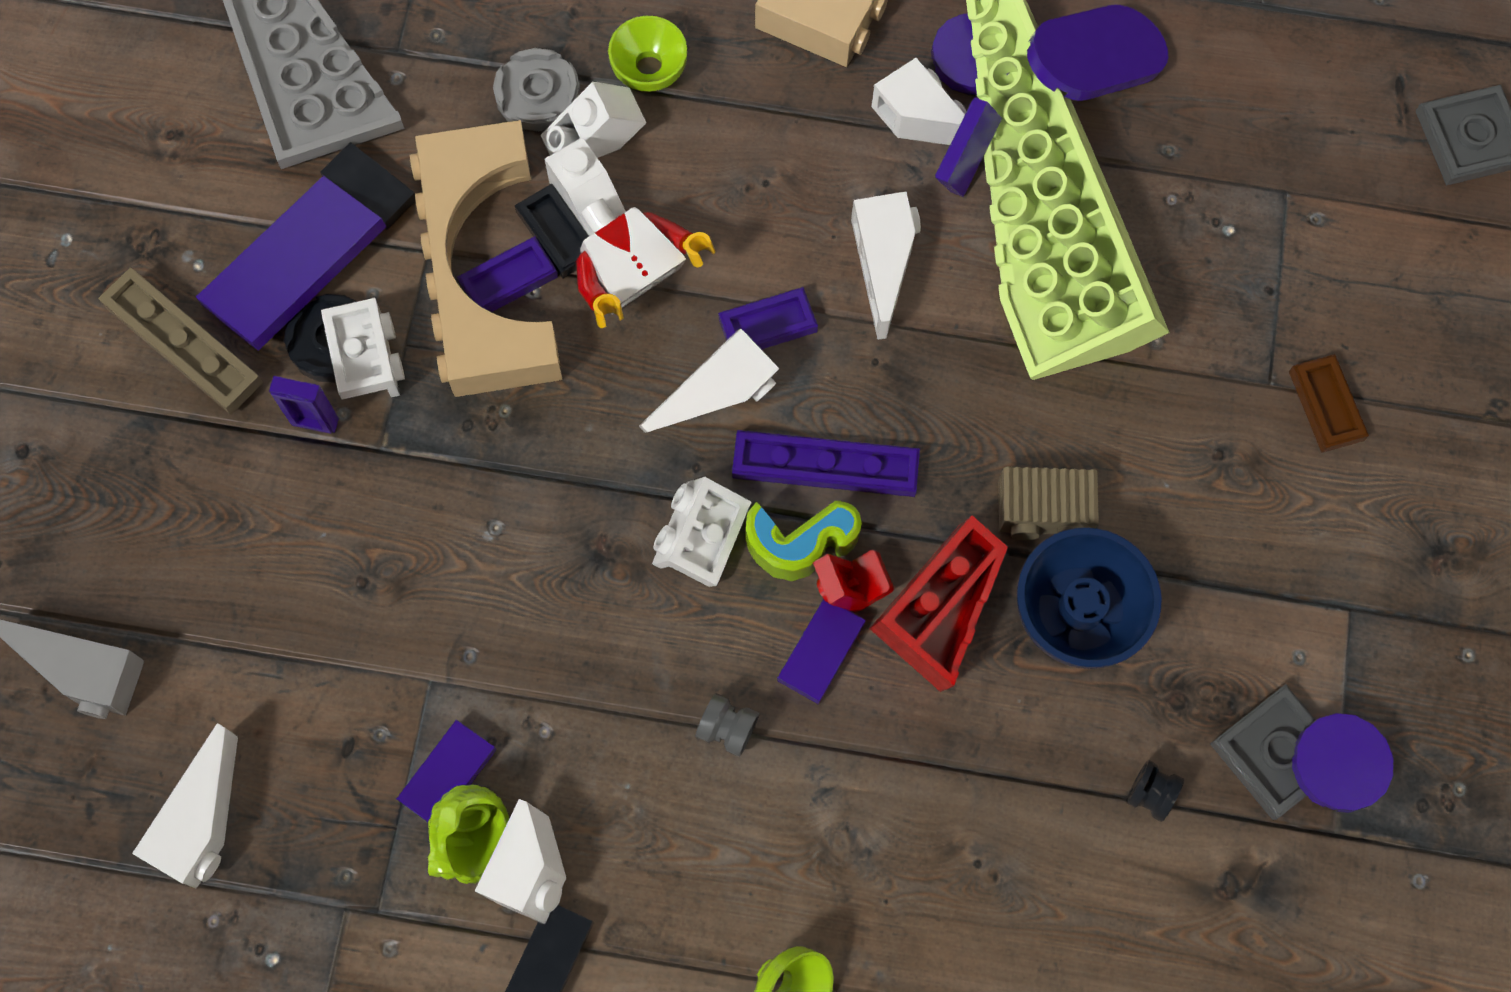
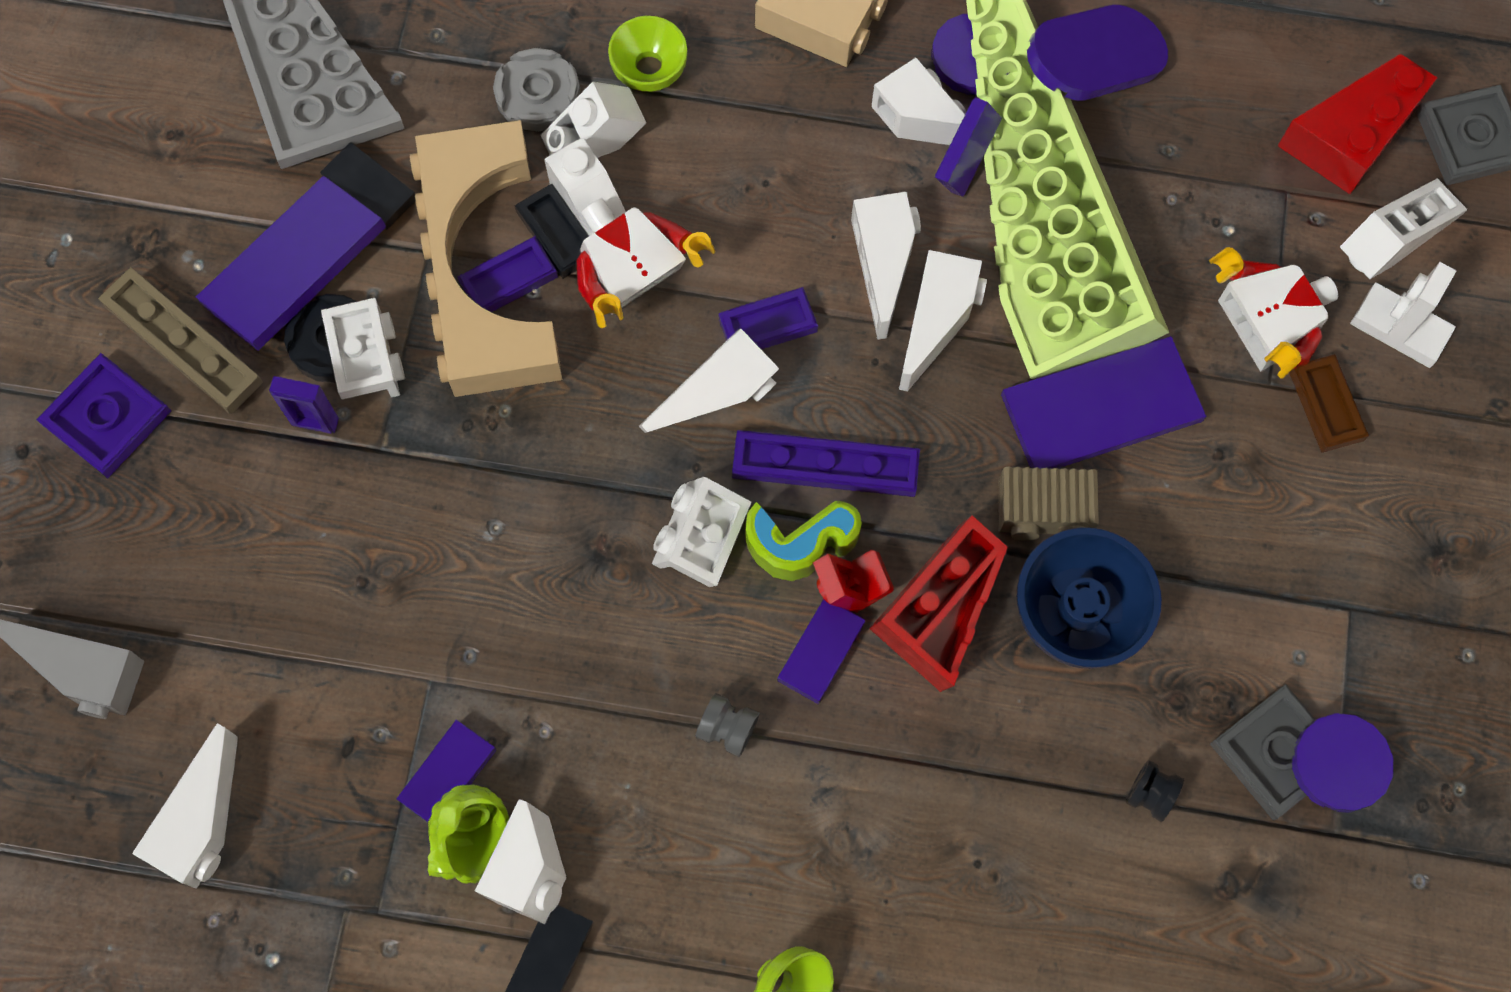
(104, 415): none -> dark purple tile
(943, 307): none -> white slope
(1103, 405): none -> dark purple tile
(1274, 309): none -> white torso
(1357, 124): none -> red wedge
(1401, 228): none -> white slope
(1407, 319): none -> white bracket

